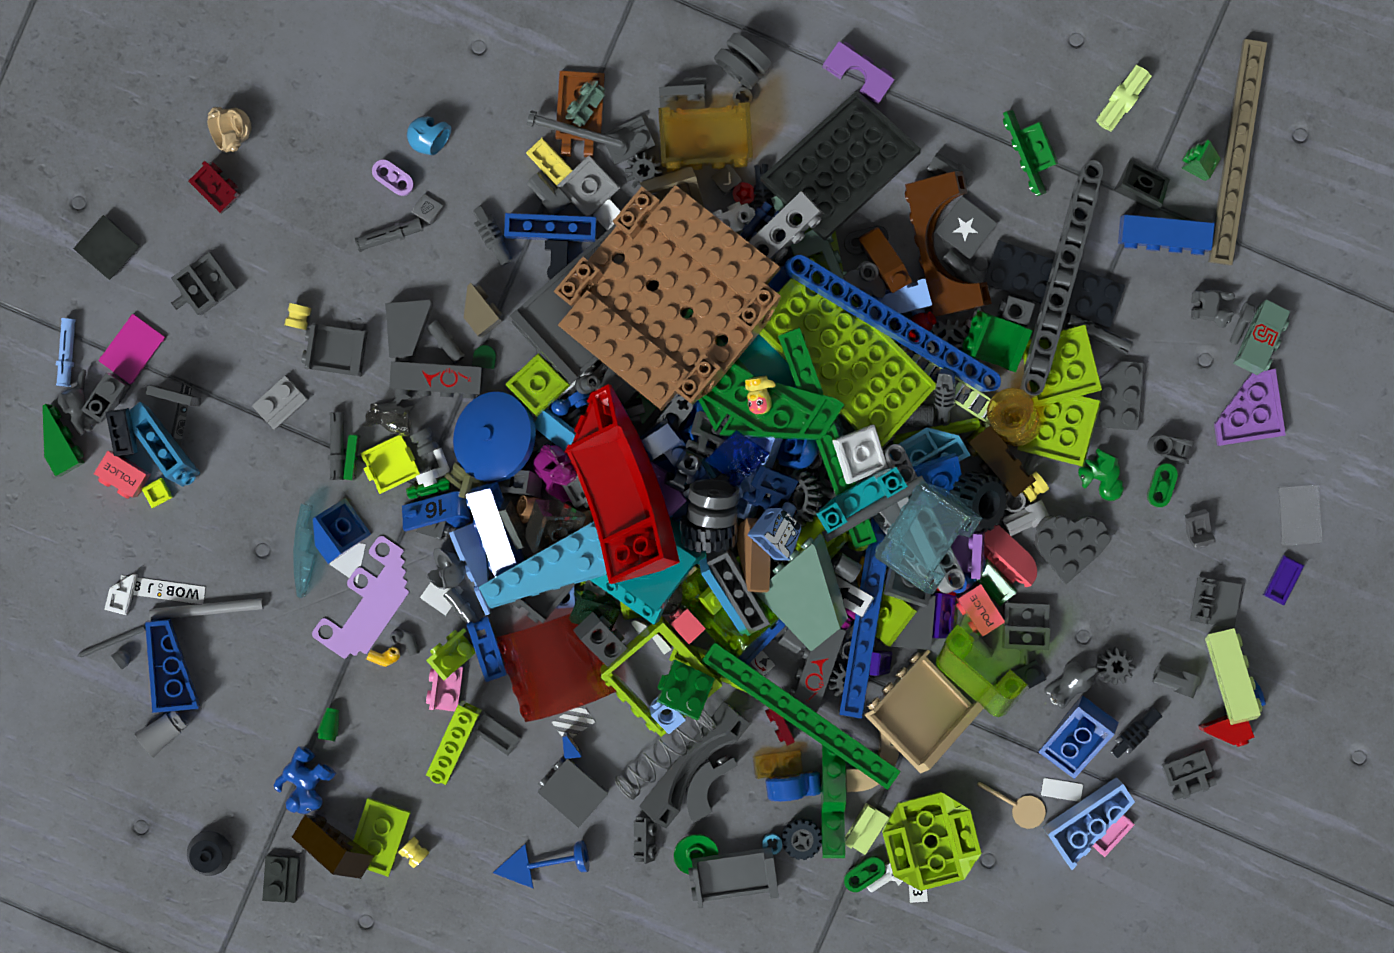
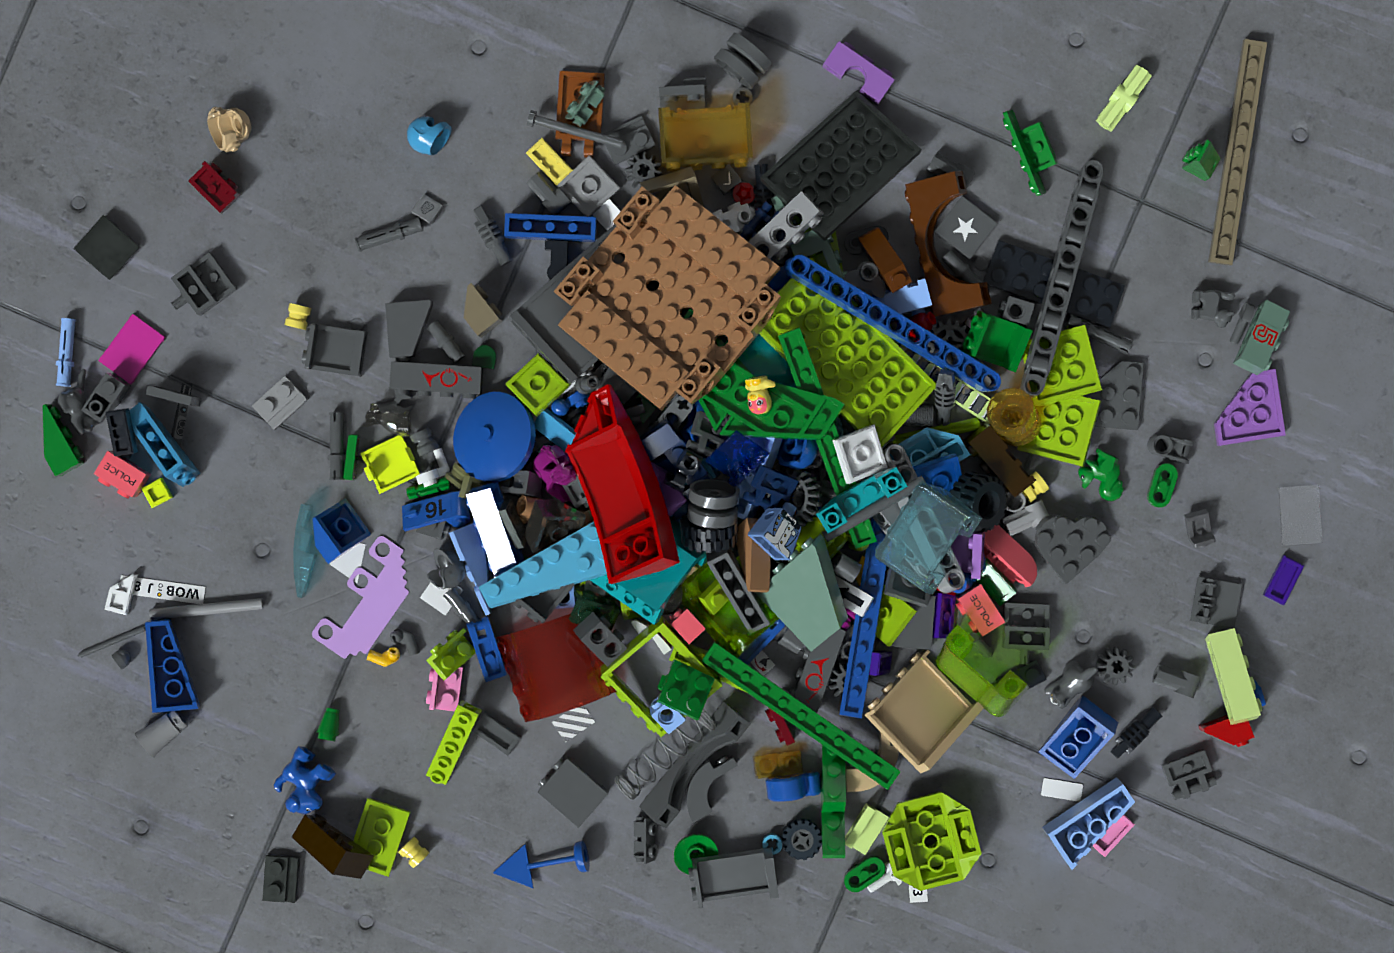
(209, 853): black cone -> none
(393, 177): lavender plate -> none
(570, 748): blue slope -> none
(721, 596): dark azure tile -> none
(1026, 811): tan piece -> none
(1143, 185): pearl dark grey slope -> none
(1165, 233): blue brick -> none

